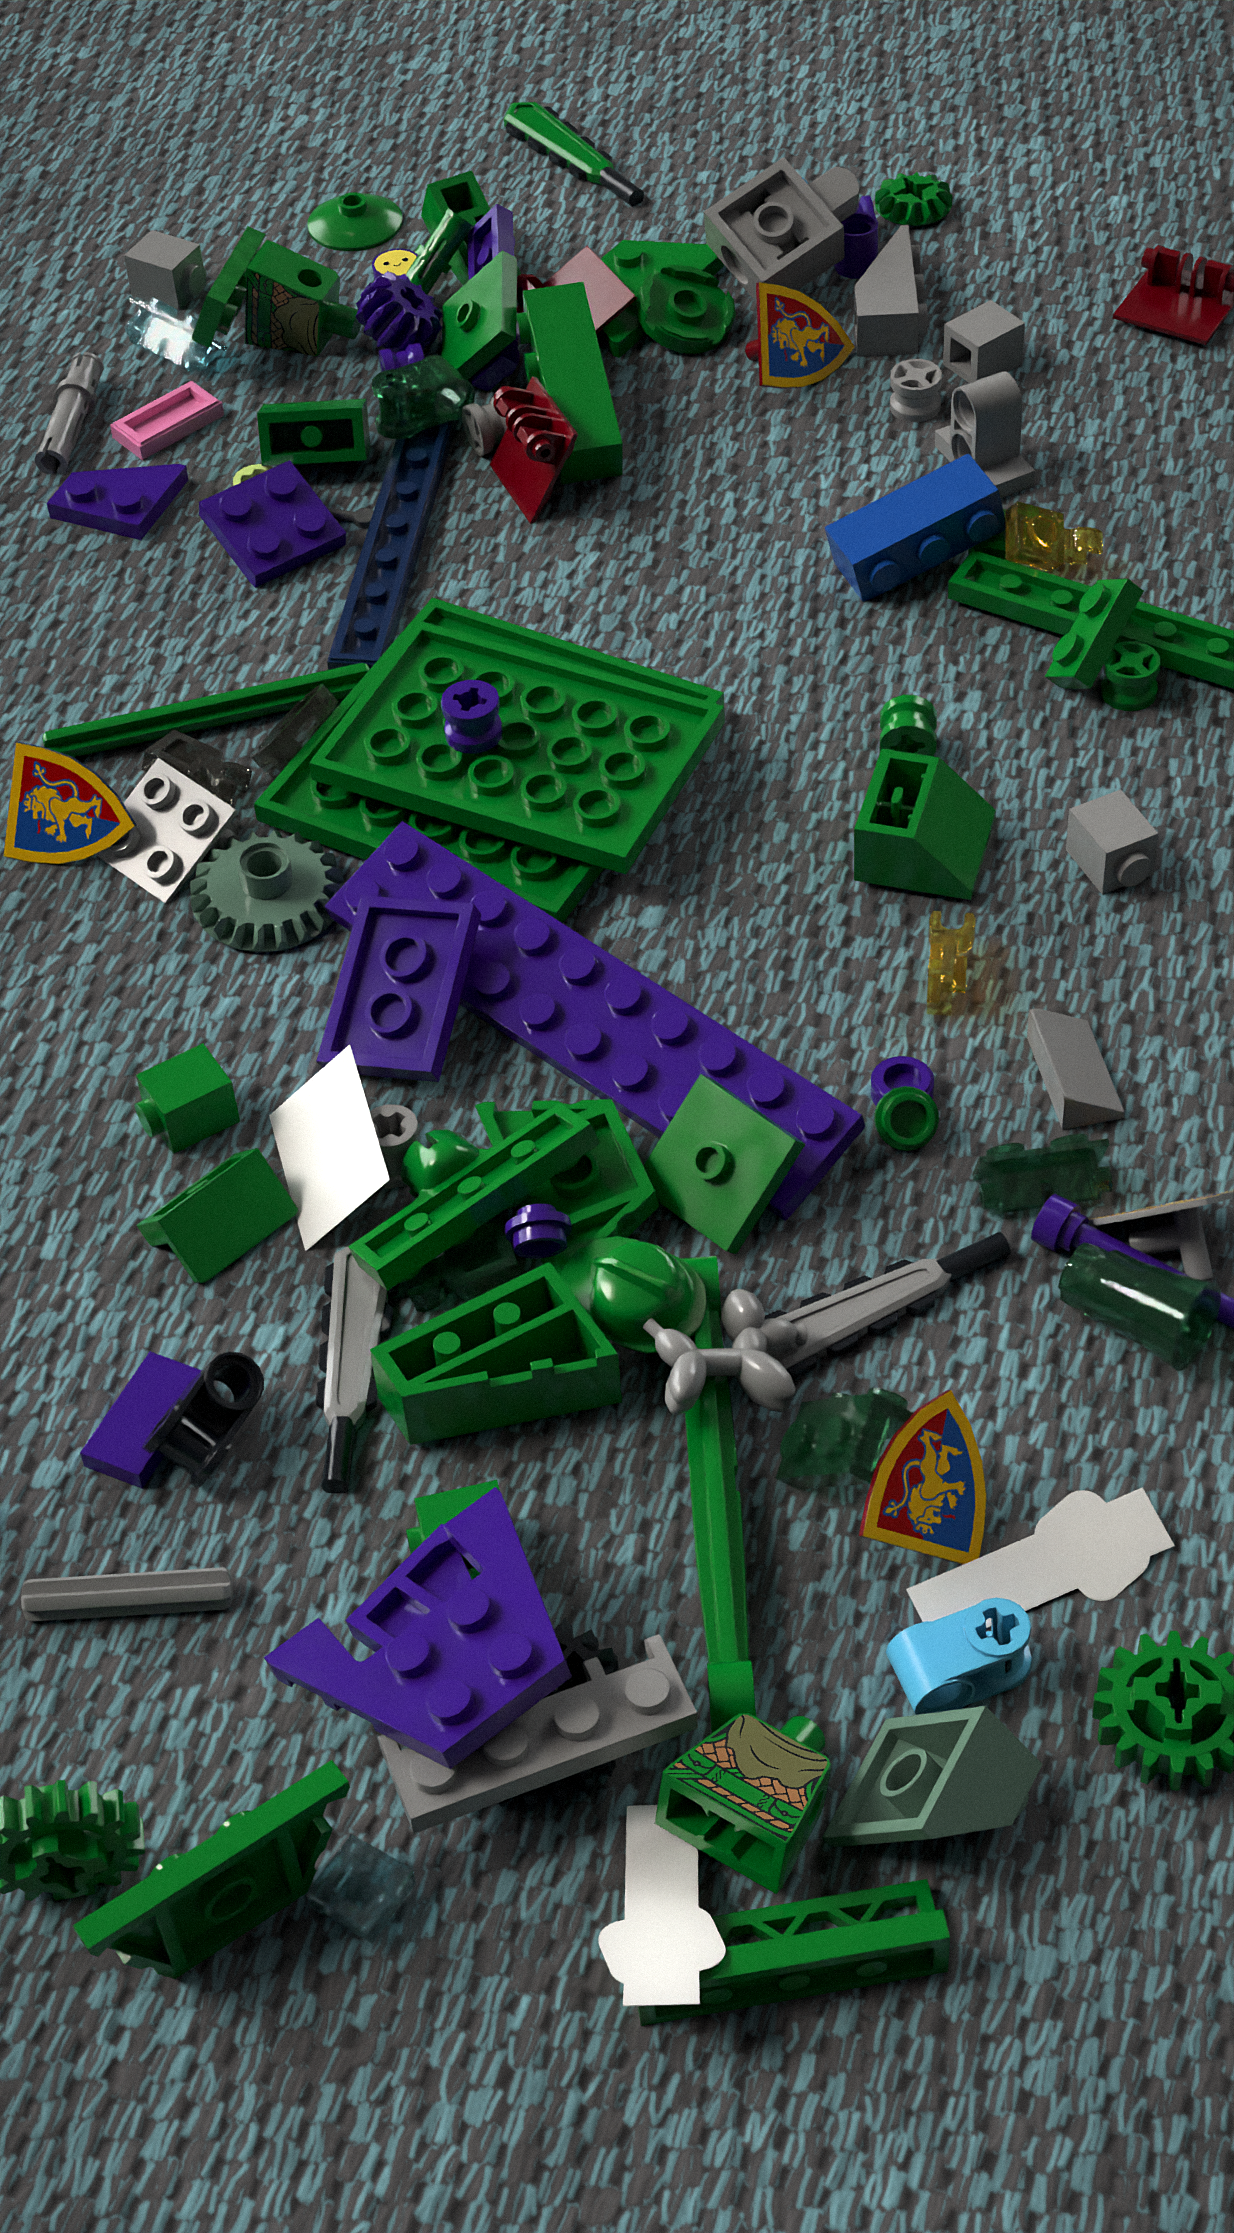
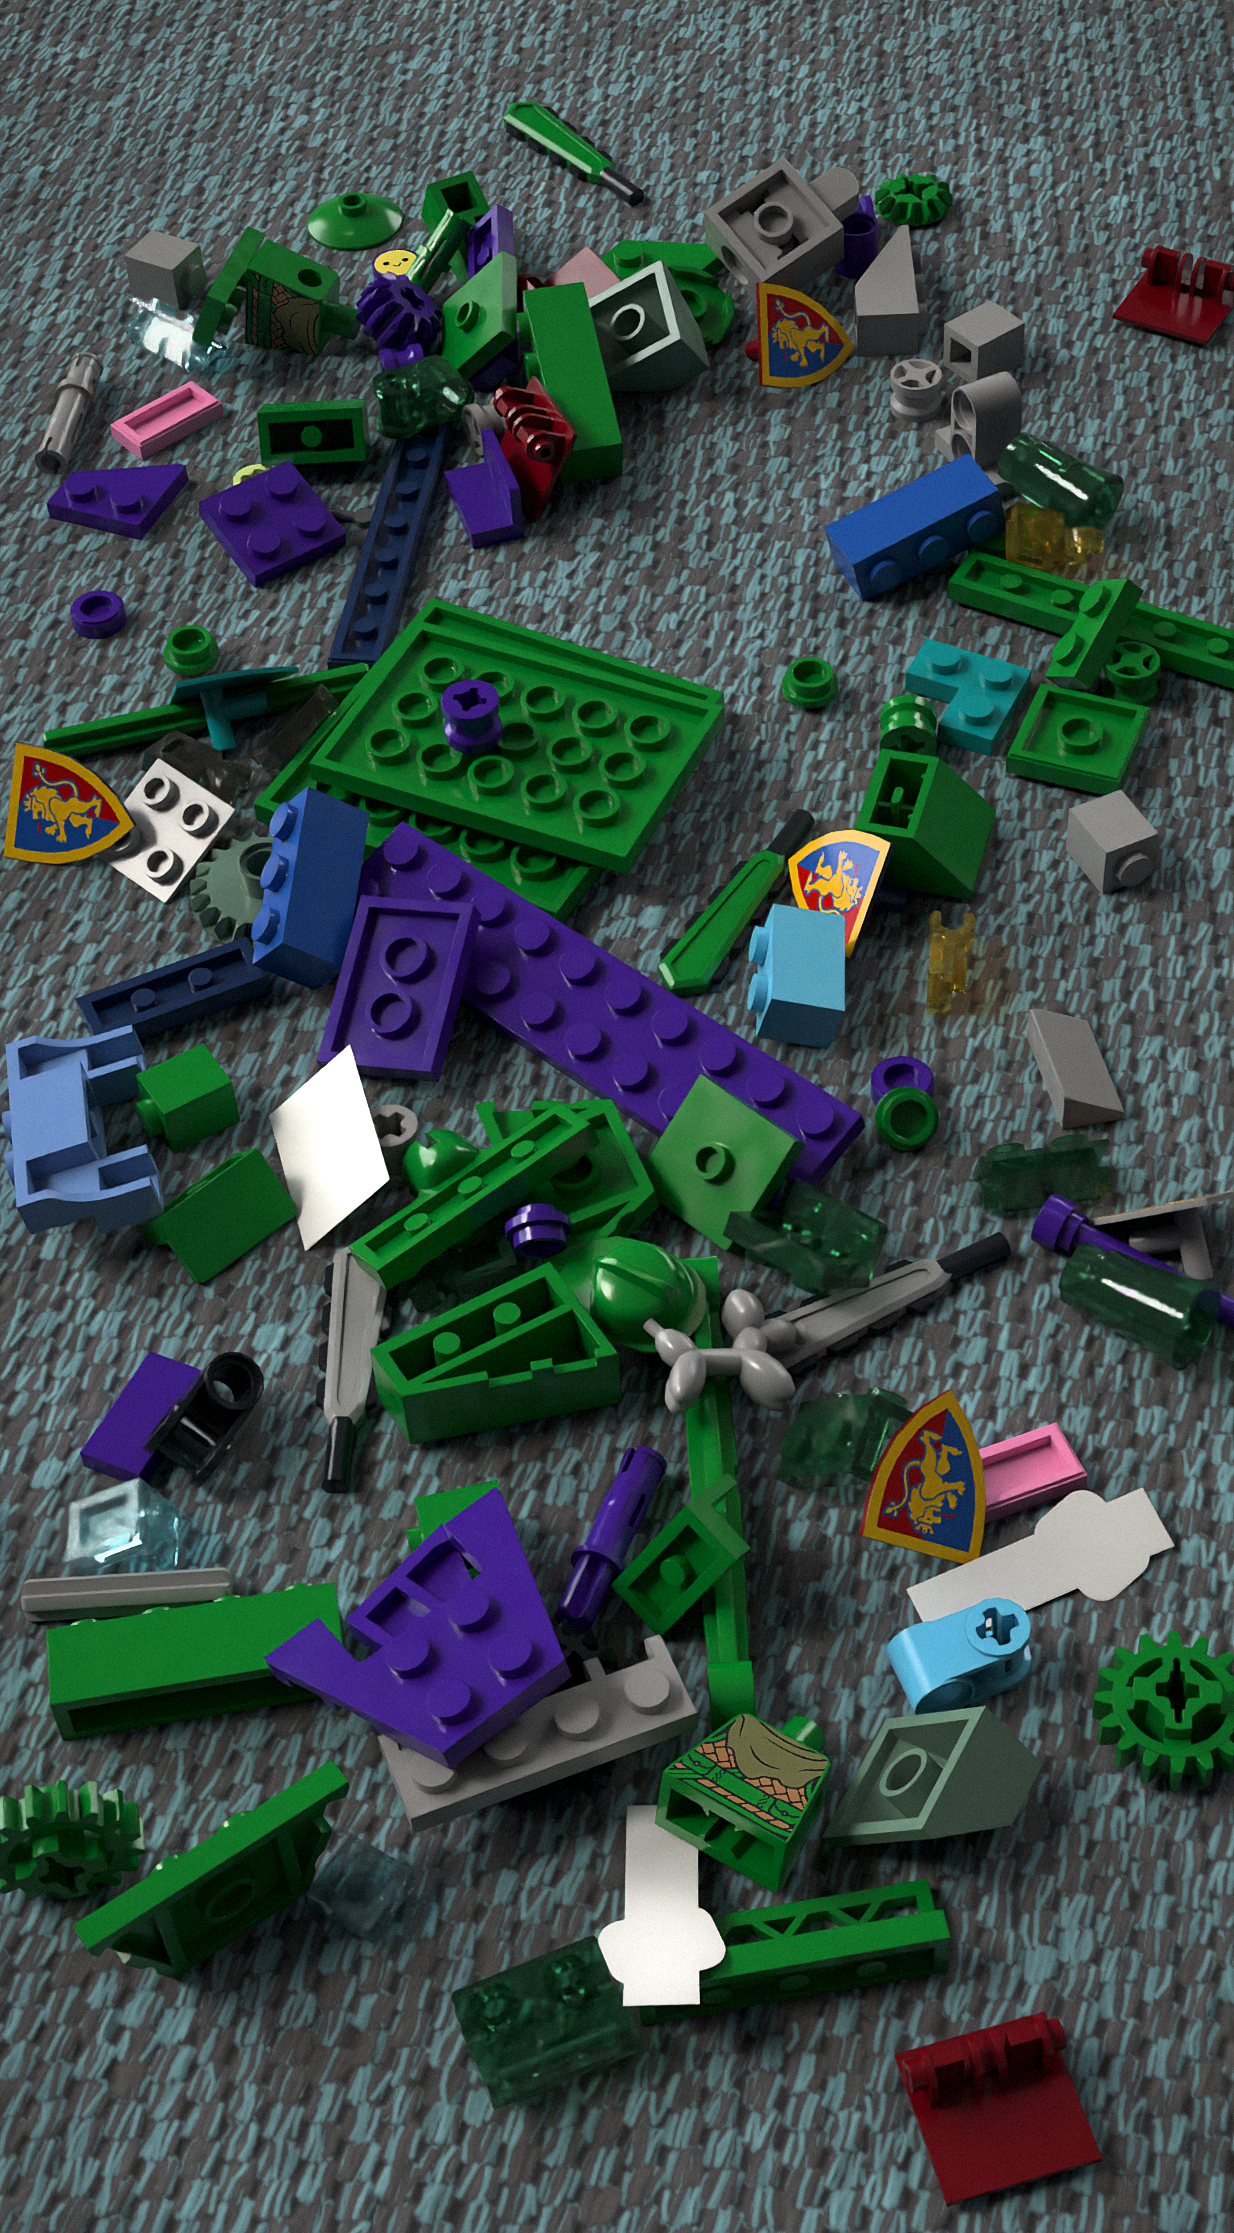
(60, 1132): none -> medium blue bracket
(98, 614): none -> dark purple tile
(121, 1525): none -> clear light blue bracket
(176, 992): none -> dark blue plate
(180, 1660): none -> green brick
(190, 650): none -> green plate
(222, 711): none -> teal shield
(309, 888): none -> blue brick
(487, 497): none -> dark purple panel
(544, 2022): none -> clear green bracket
(616, 1523): none -> dark purple axle
(647, 333): none -> sand green slope
(682, 1561): none -> green panel
(713, 935): none -> green sword
(798, 976): none -> medium azure brick
(810, 683): none -> green plate
(811, 1238): none -> clear green bracket
(844, 877): none -> shield
(979, 690): none -> teal plate
(997, 2107): none -> dark red hinge
(1029, 1471): none -> bright pink tile
(1060, 482): none -> clear green plant
(1078, 740): none -> green plate

